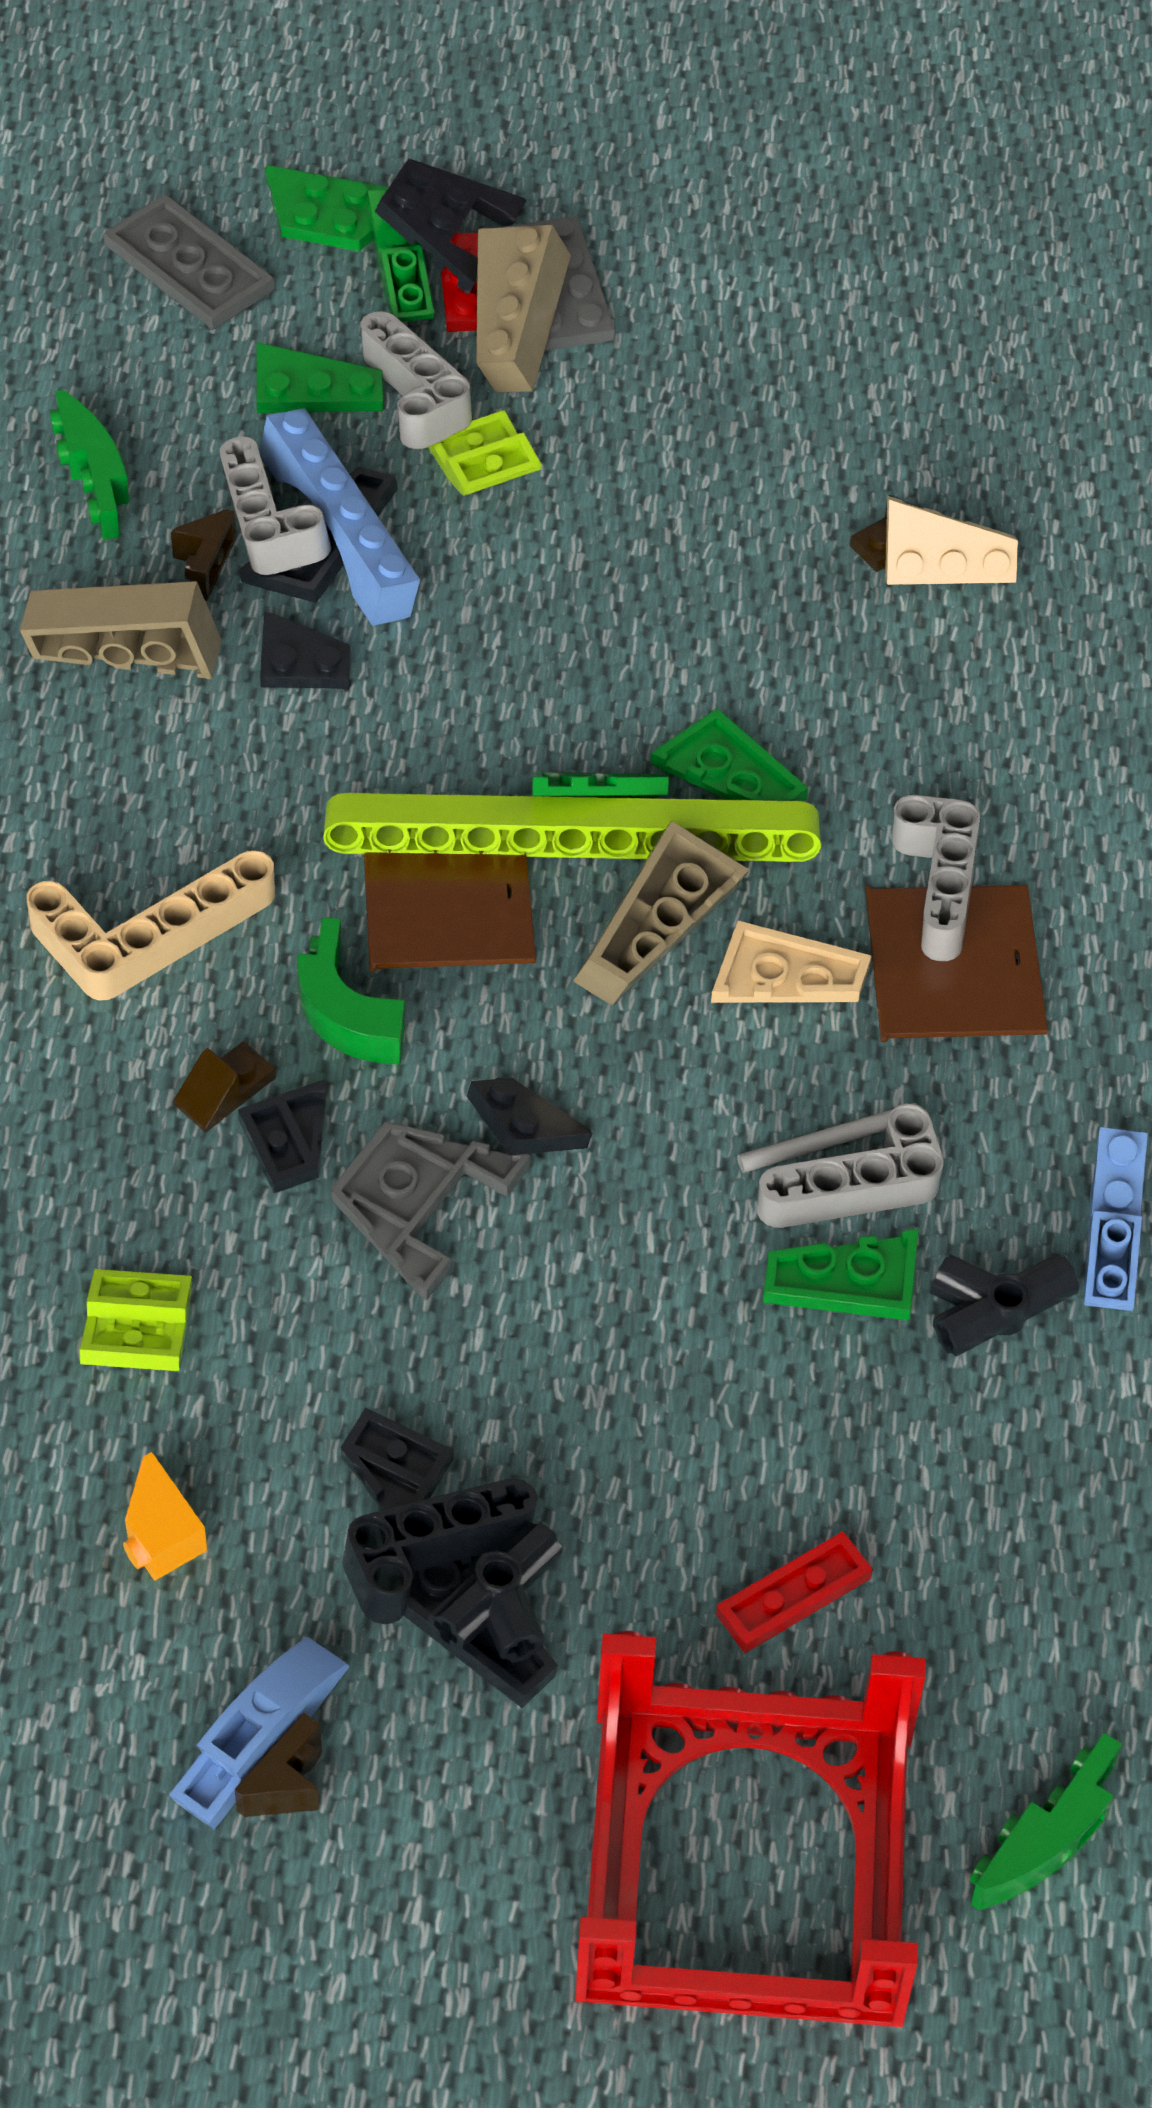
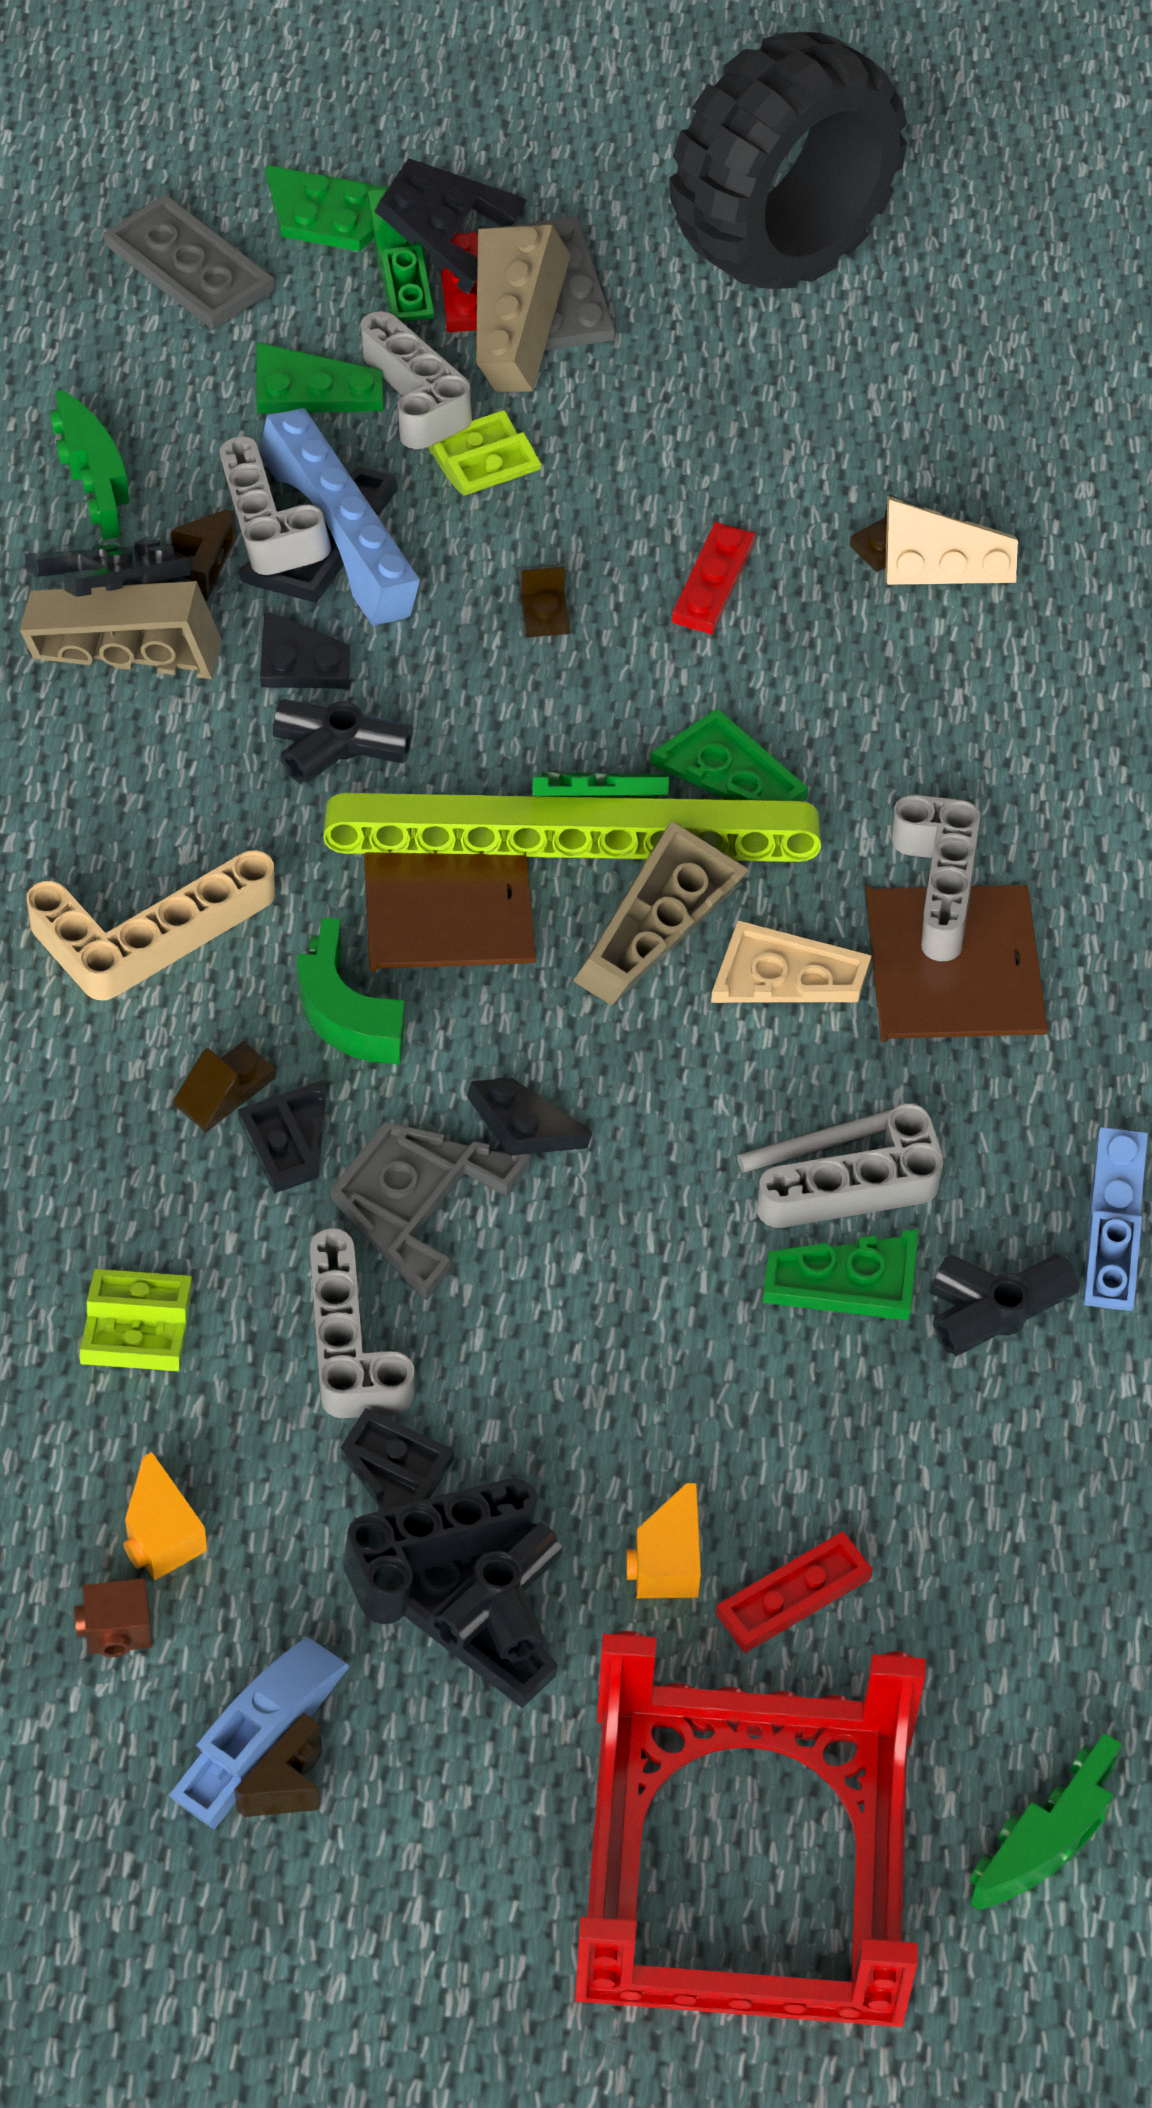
(110, 566): none -> black wing
(114, 1617): none -> copper brick
(333, 734): none -> black piece
(341, 1323): none -> light grey beam
(543, 600): none -> dark brown slope
(668, 1550): none -> light orange slope
(713, 578): none -> red plate
(747, 130): none -> black tyre

